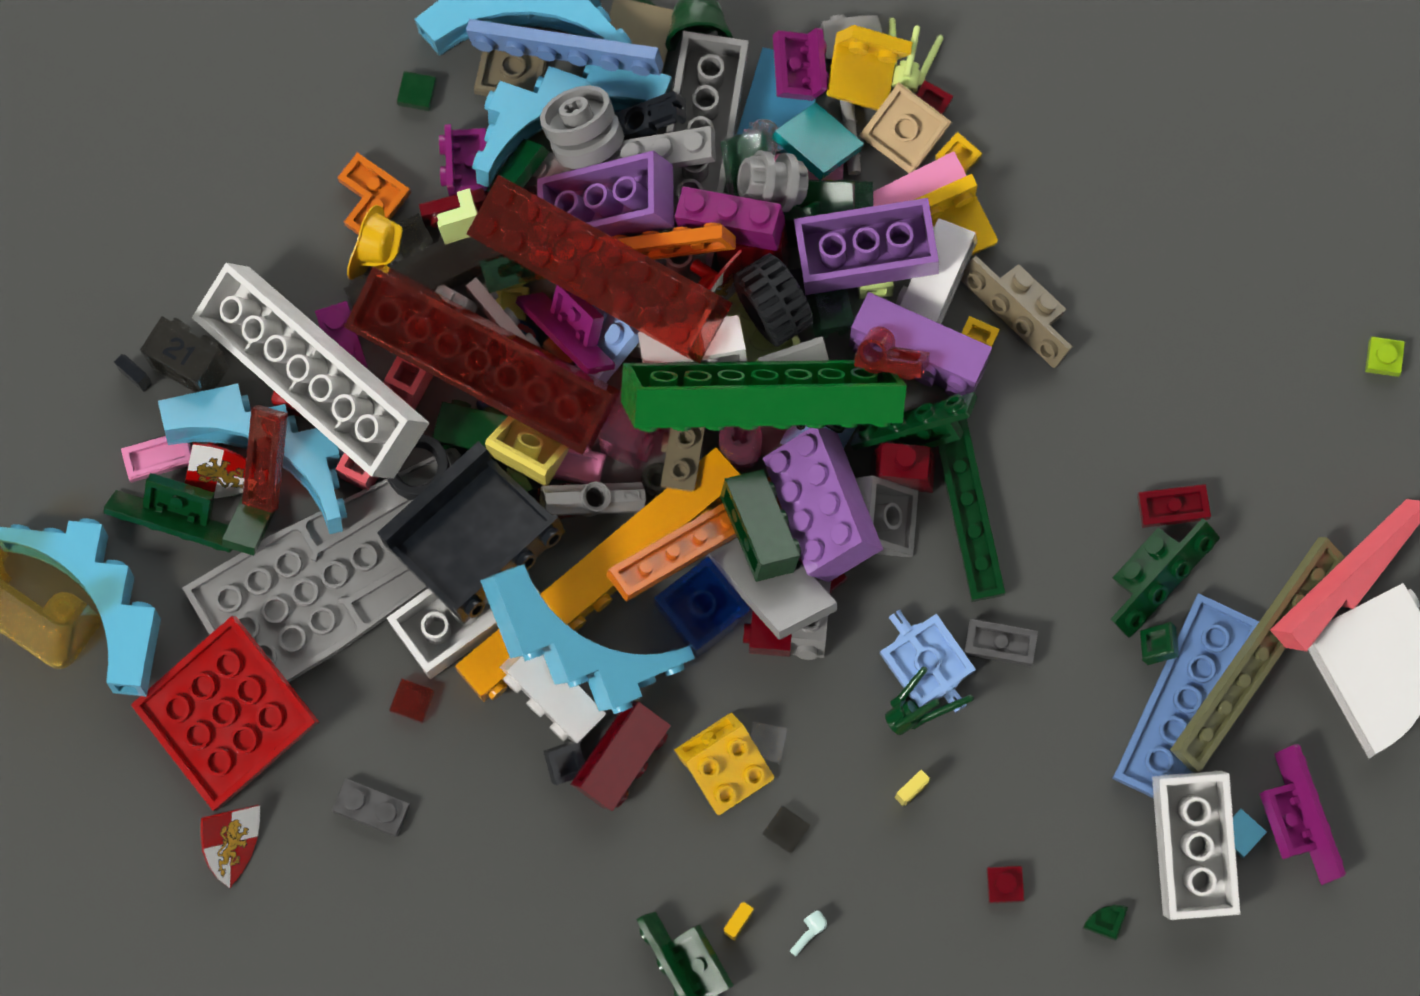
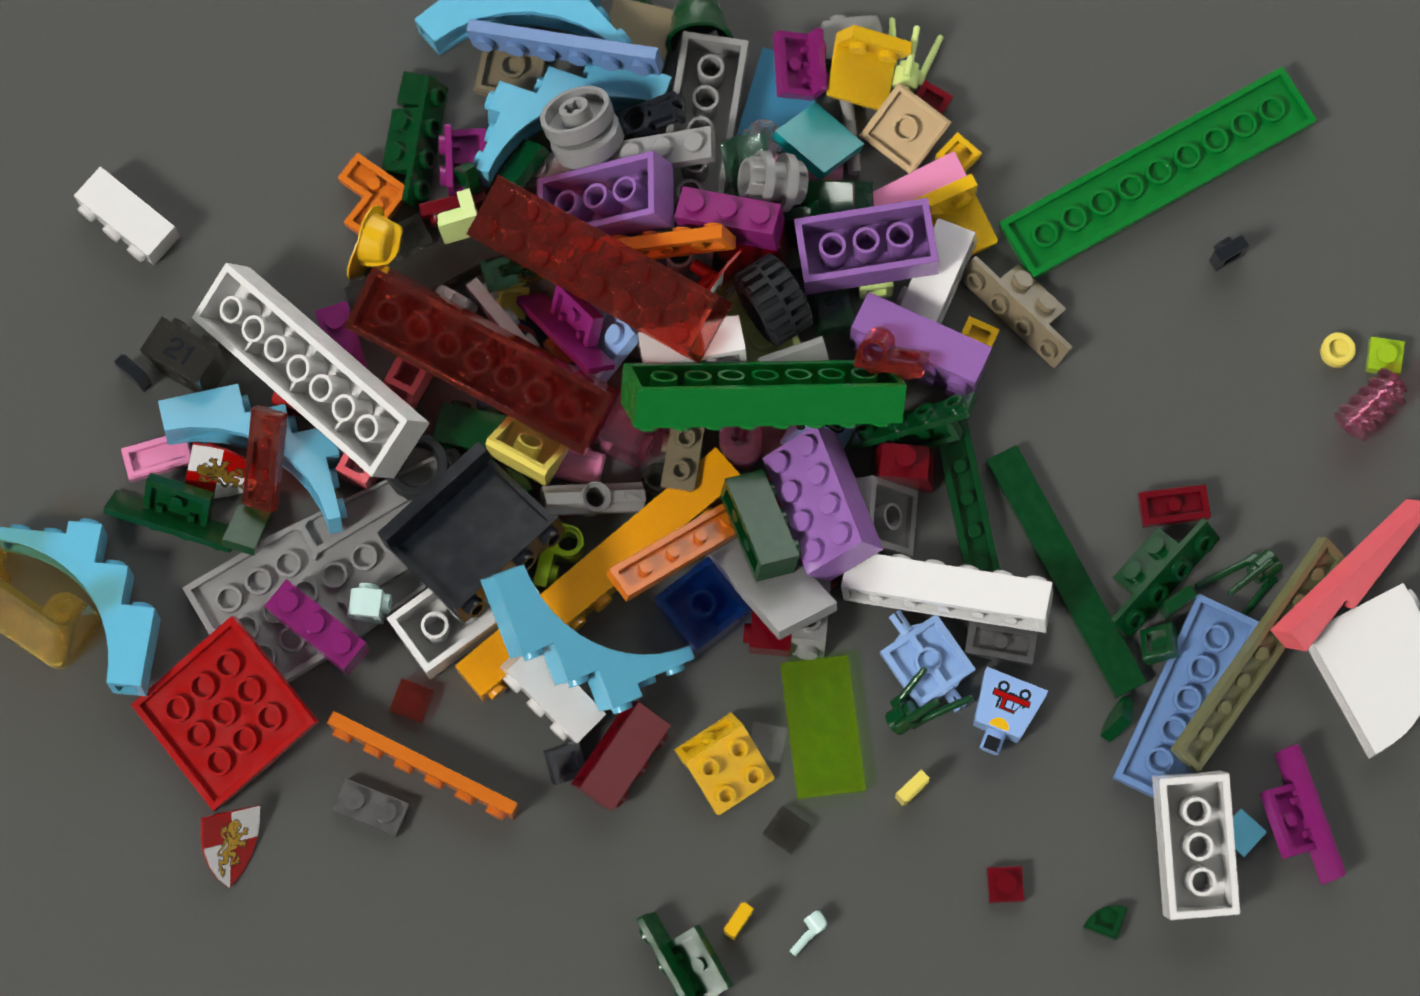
(126, 217): none -> white brick
(317, 627): none -> magenta brick
(369, 604): none -> light aqua plate
(415, 140): none -> dark green bracket
(435, 773): none -> orange plate
(468, 177): none -> dark green tile
(546, 570): none -> lime plate
(822, 727): none -> clear neon green tile
(950, 591): none -> white brick
(1005, 708): none -> light blue torso
(1066, 572): none -> dark green tile
(1118, 719): none -> dark green tile
(1157, 173): none -> green plate
(1177, 602): none -> dark green tile
(1228, 251): none -> black plate
(1261, 569): none -> dark green plant
(1337, 350): none -> light yellow tile
(1370, 404): none -> clear pink piece

